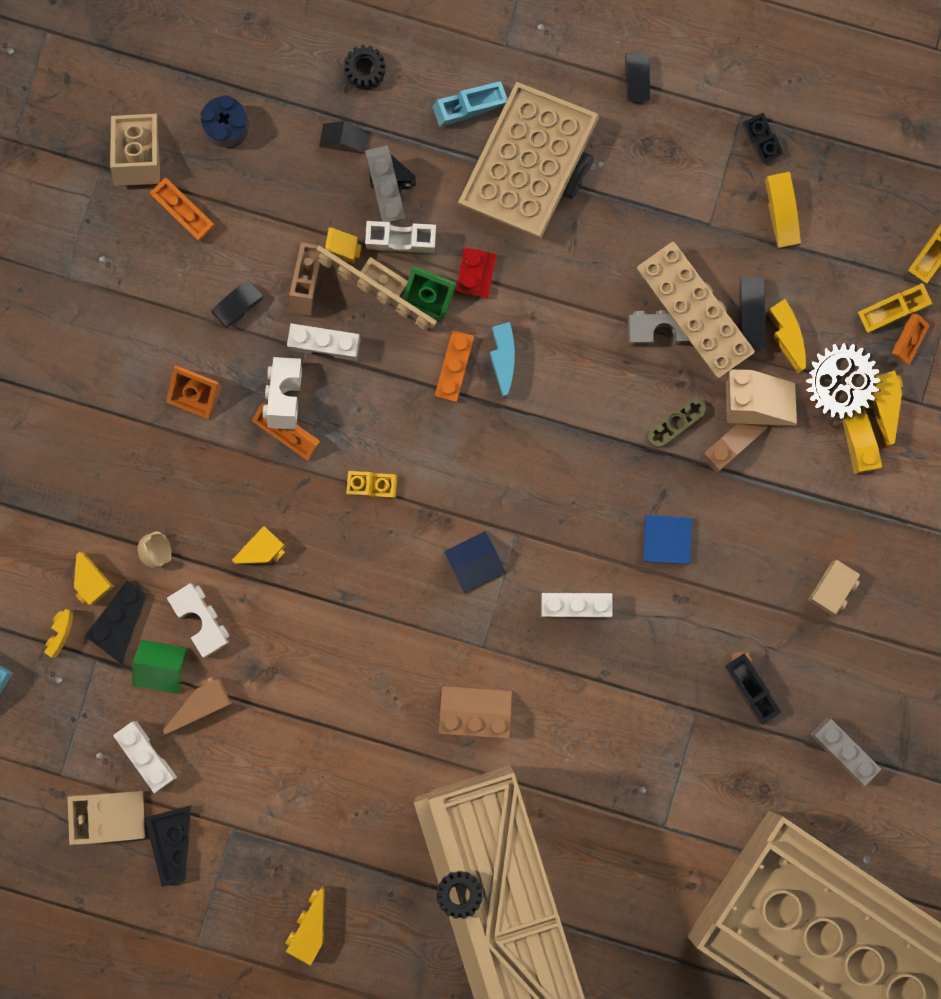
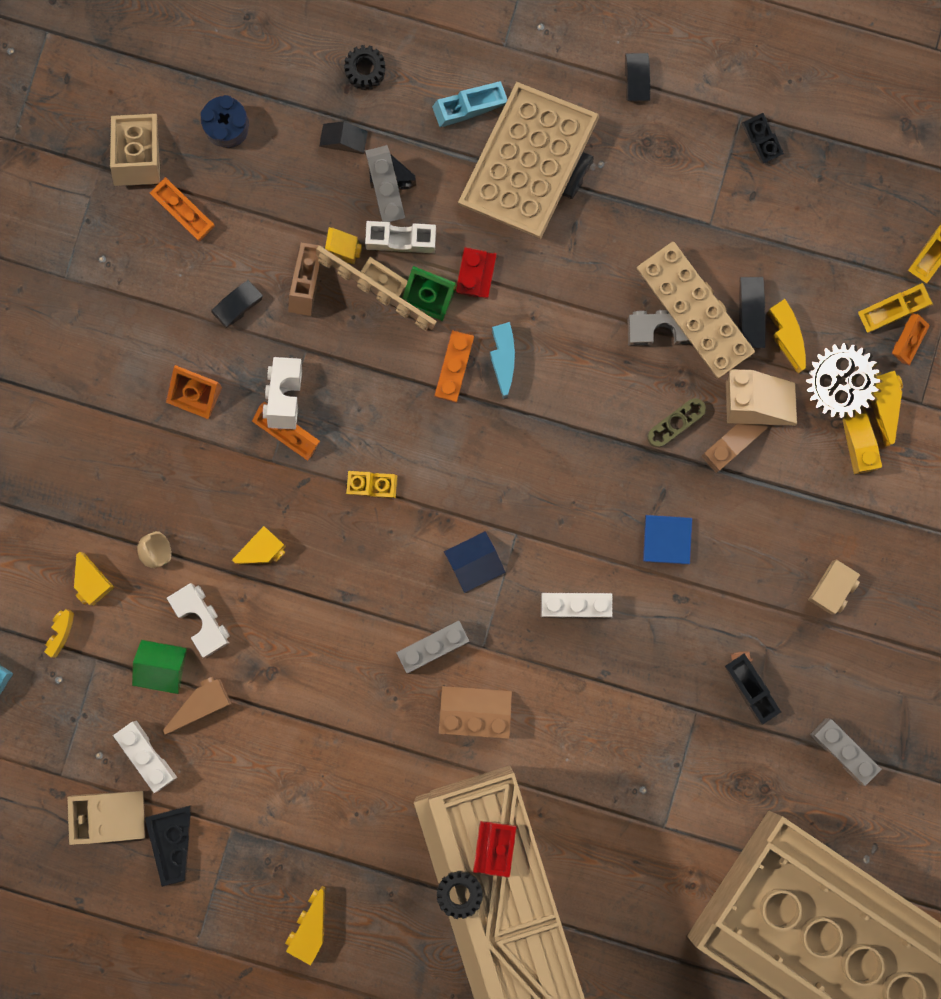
(117, 622): black wing -> none
(320, 340): white arch -> none
(432, 647): none -> light grey arch
(494, 848): none -> red plate
(783, 209): yellow slope -> none

